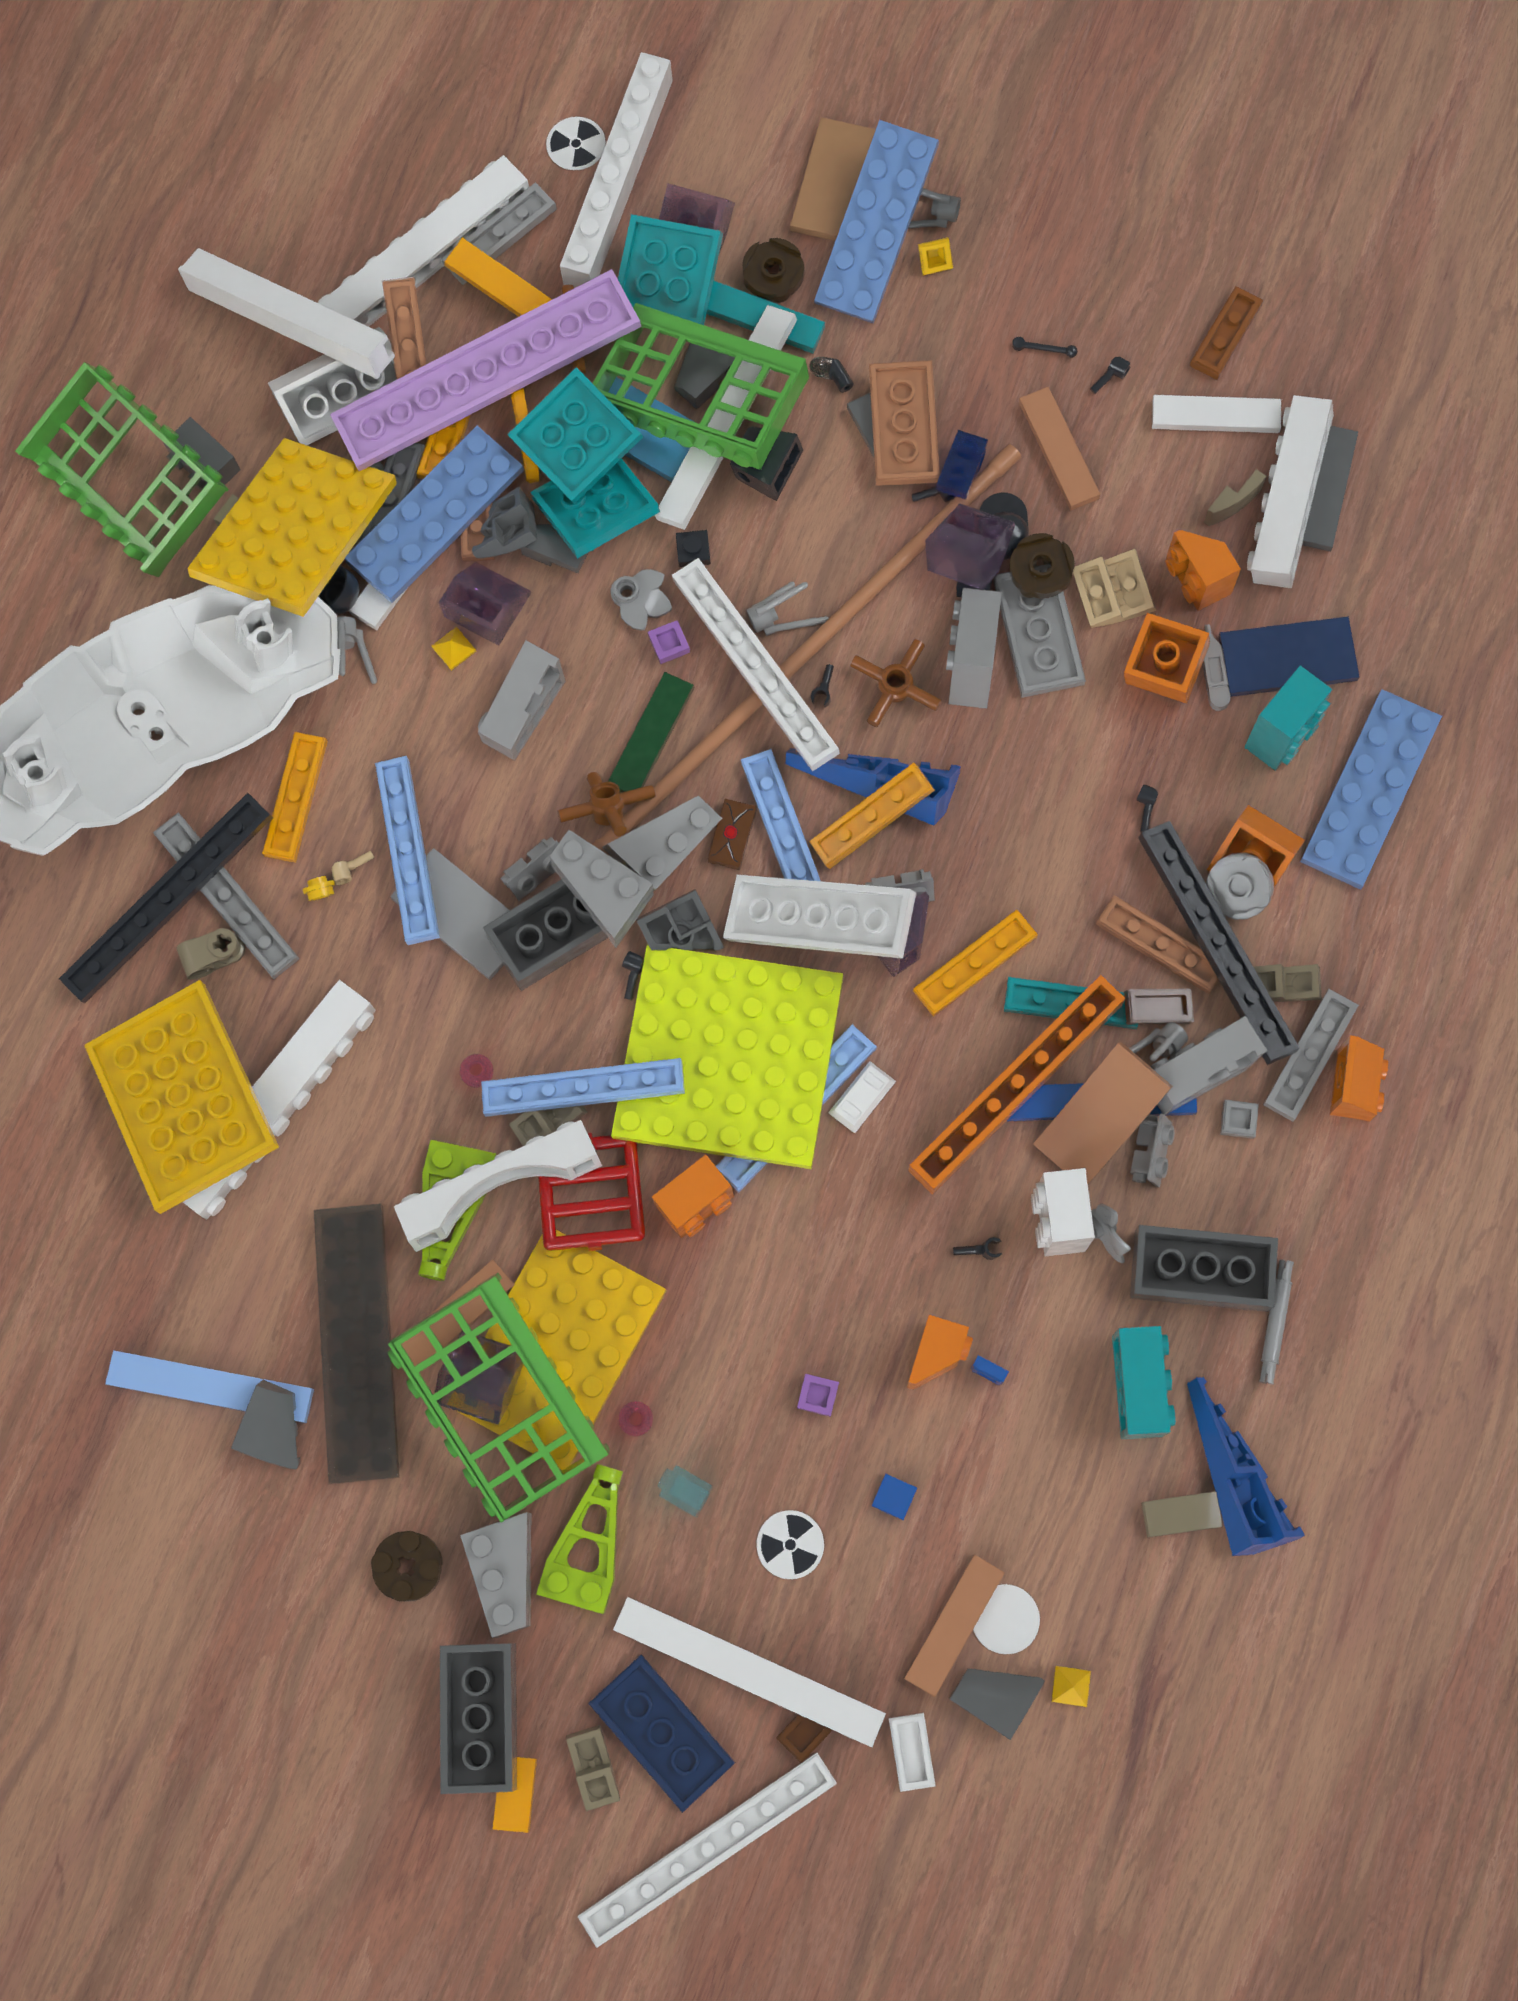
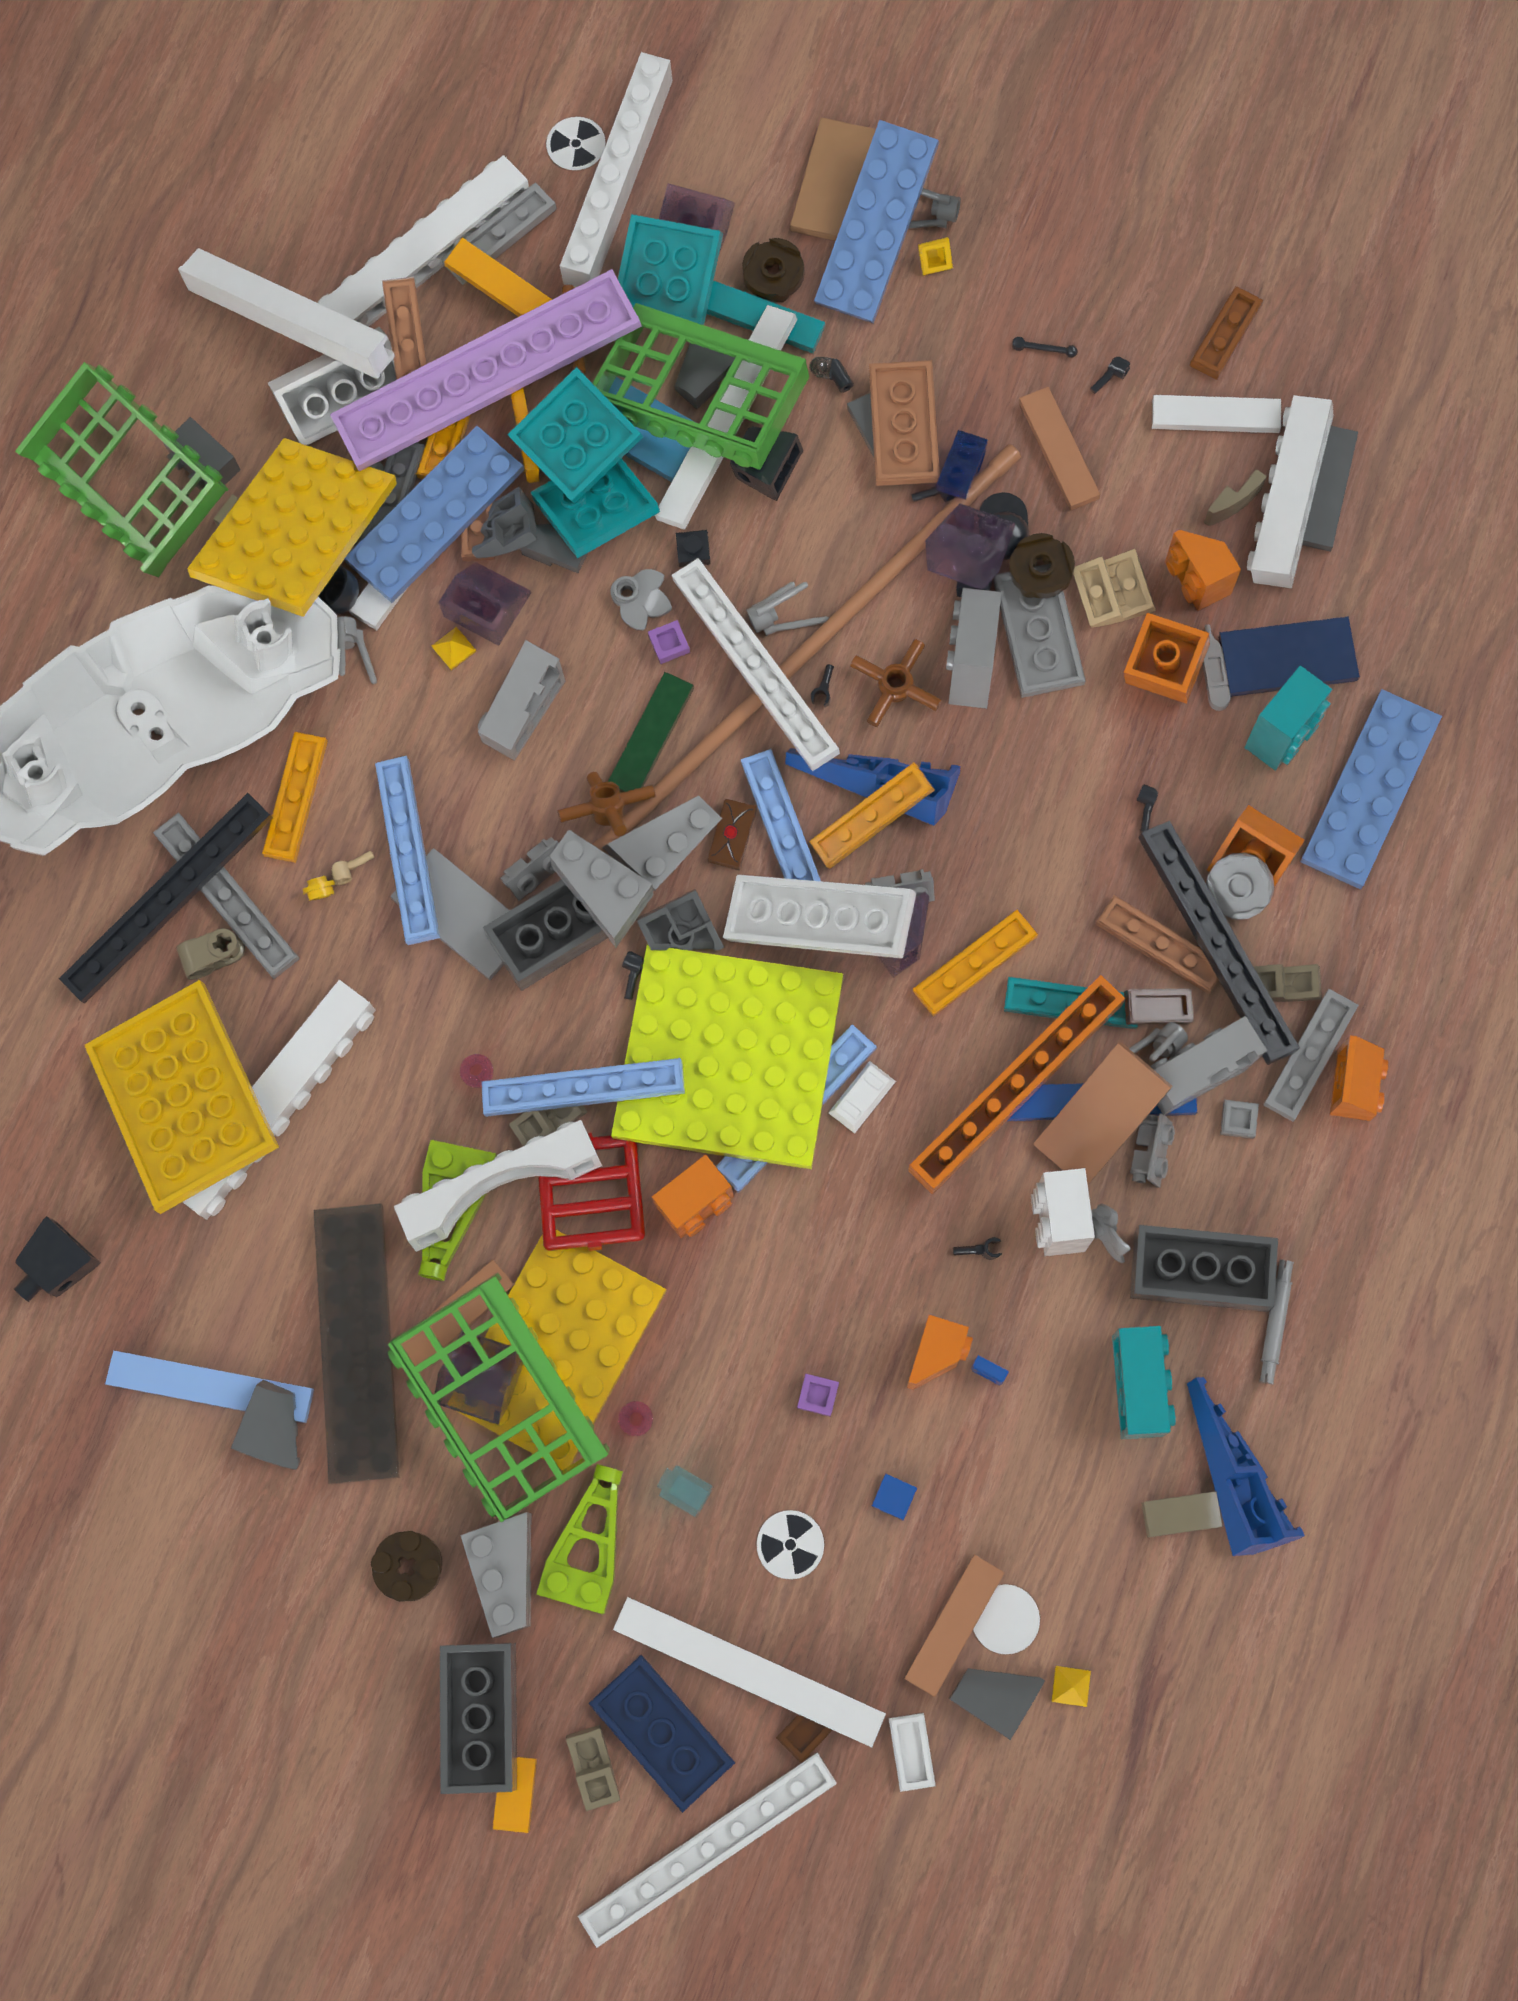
(52, 1261): none -> black torso

